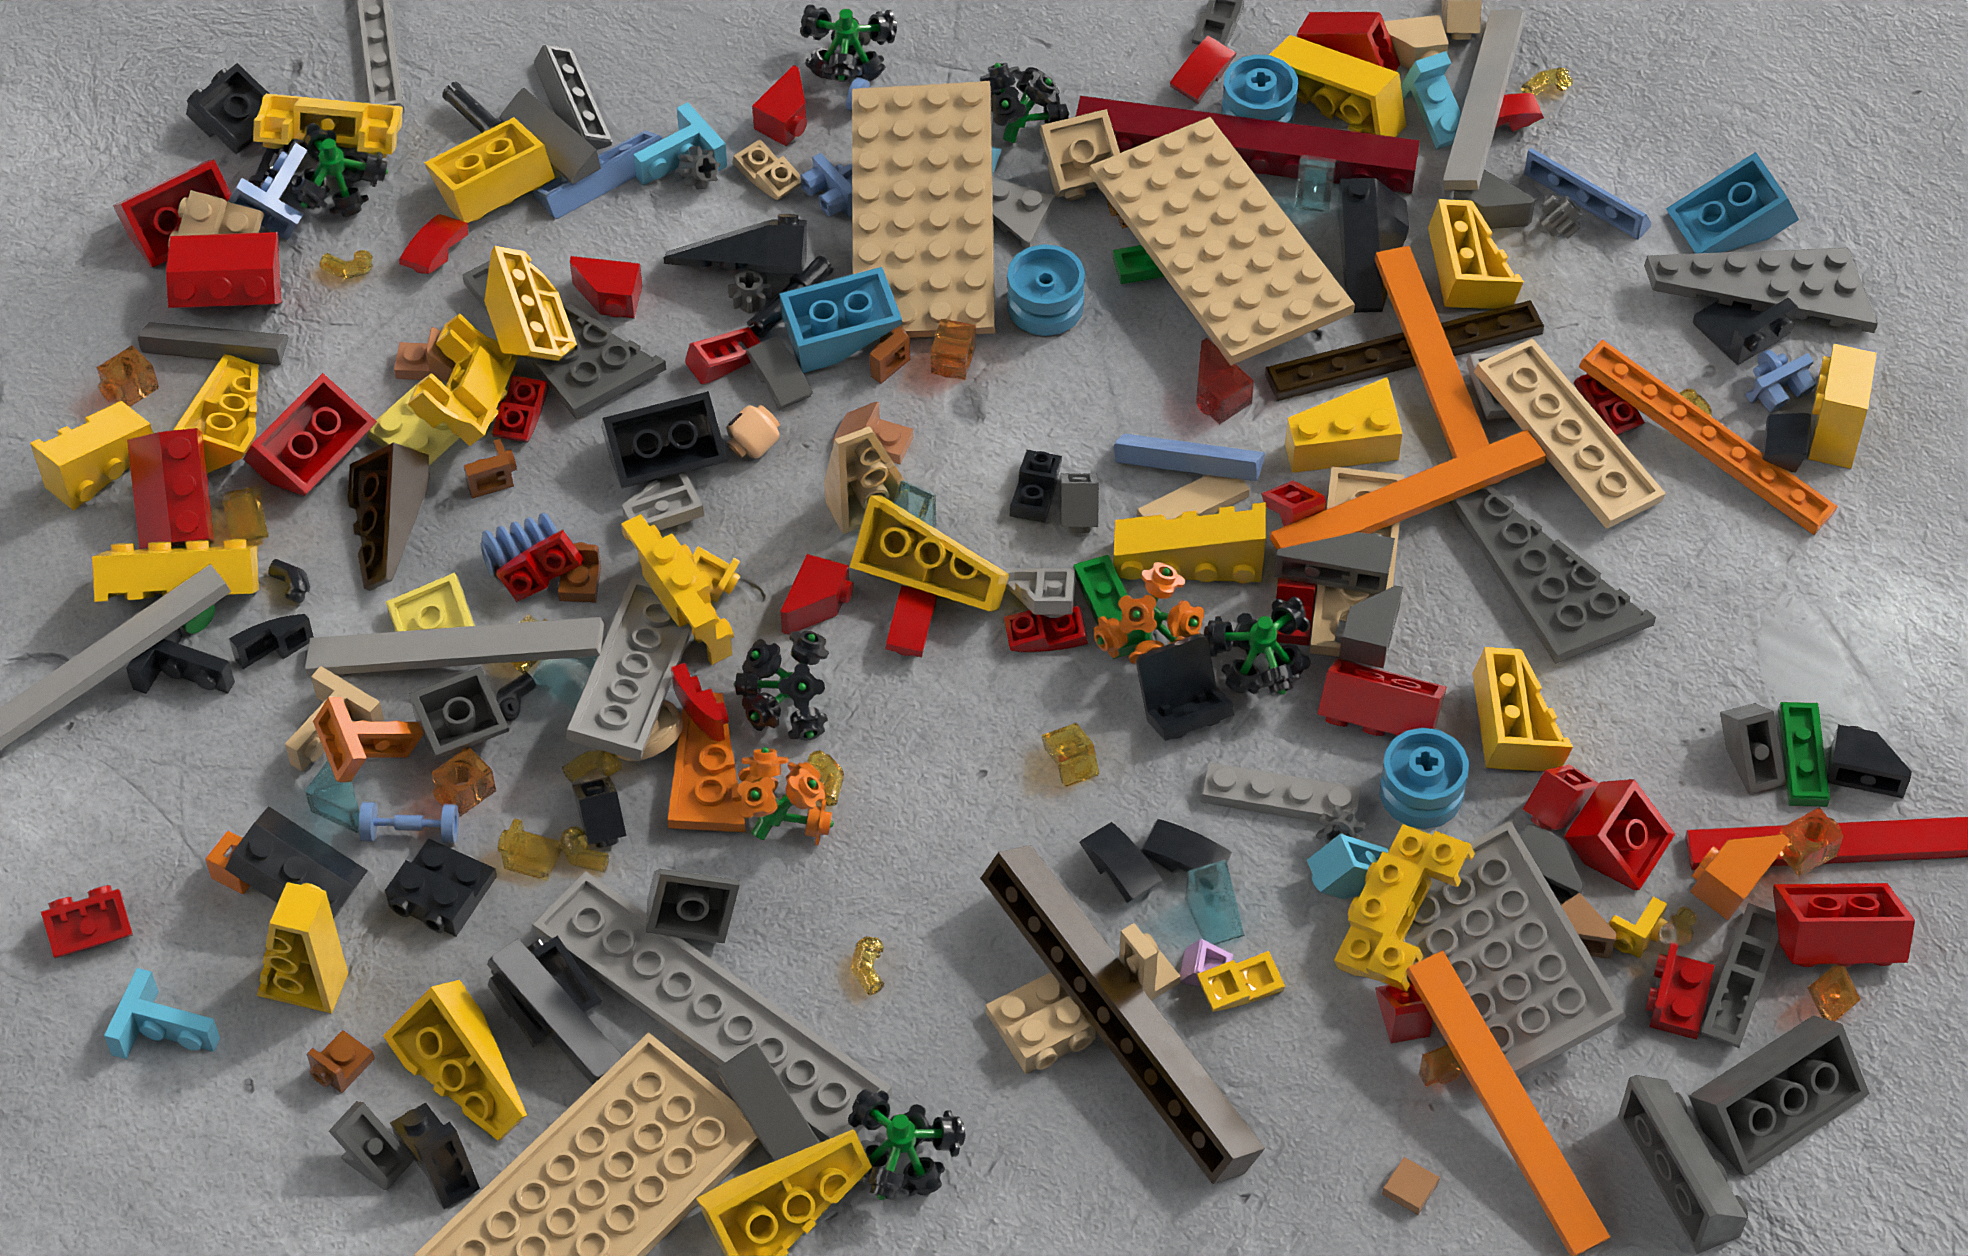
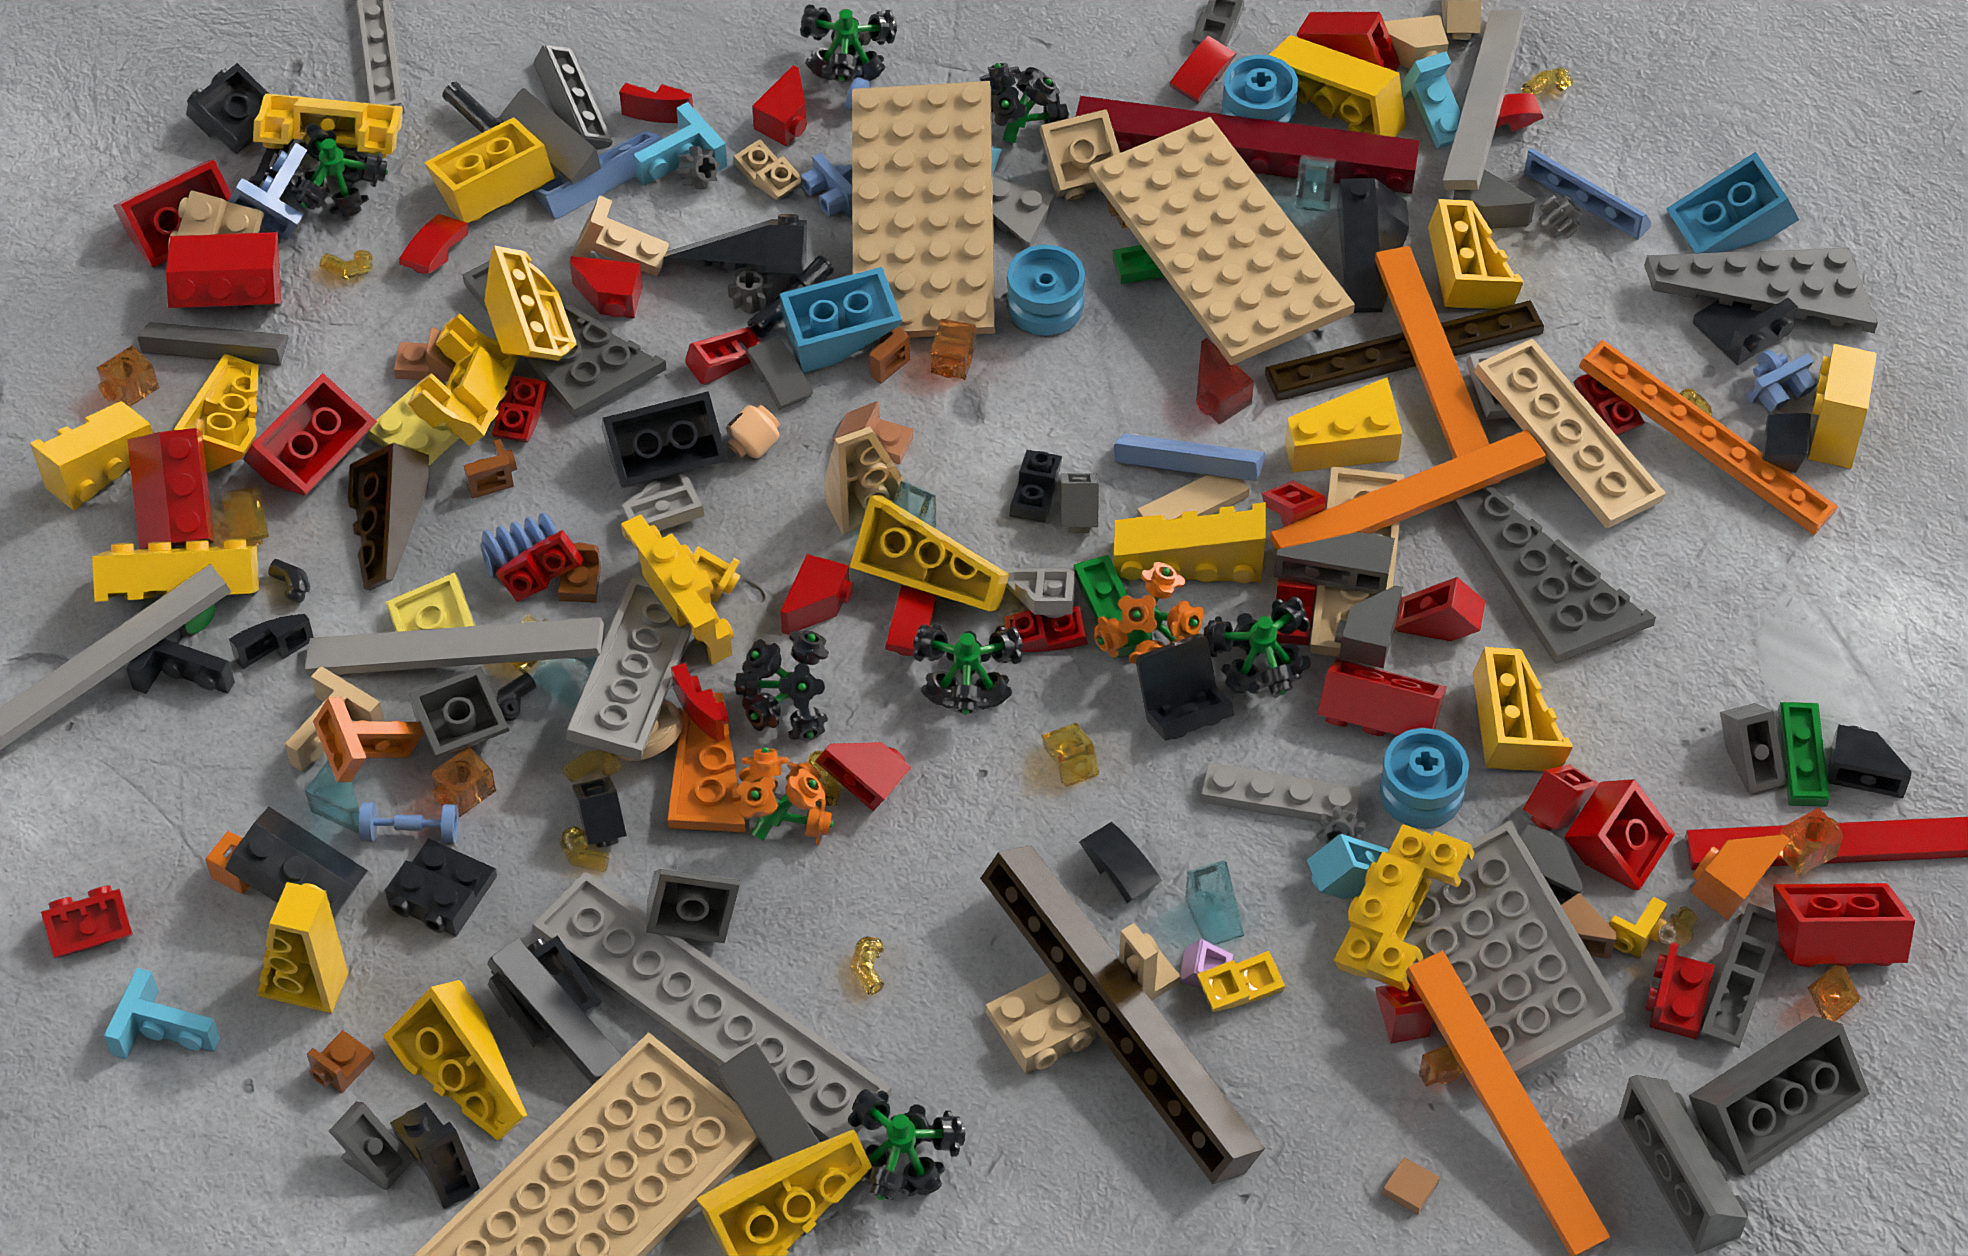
(528, 852): clear yellow bracket -> none
(619, 240): none -> tan bracket
(652, 106): none -> red slope
(865, 769): none -> slope
(967, 654): none -> black plant
(1180, 847): black slope -> none
(1441, 611): none -> red slope

